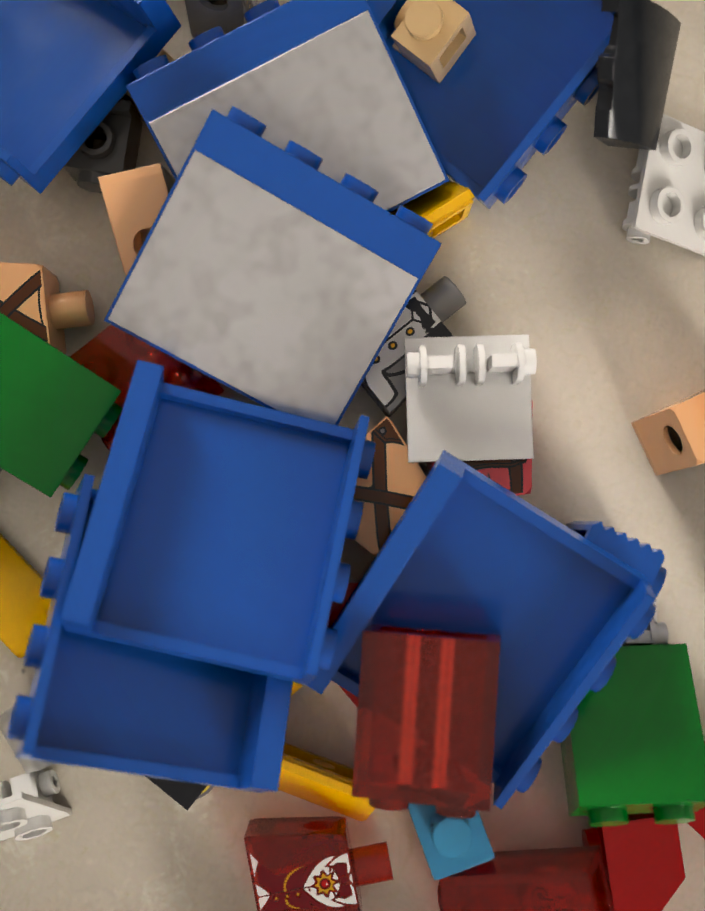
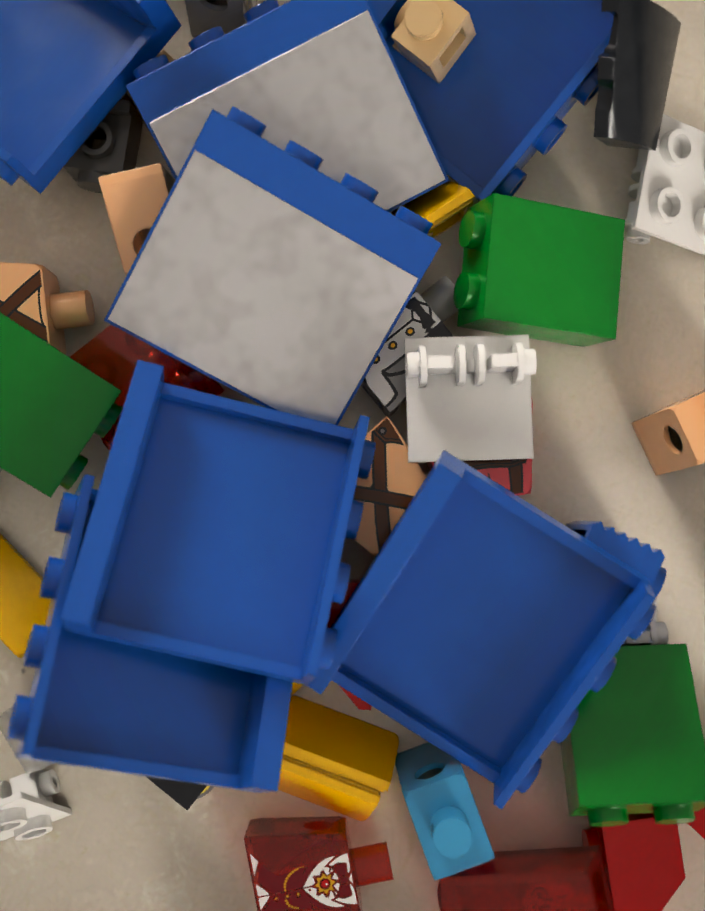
(340, 744): none -> yellow slope
(426, 719): clear red brick -> none
(539, 271): none -> green brick

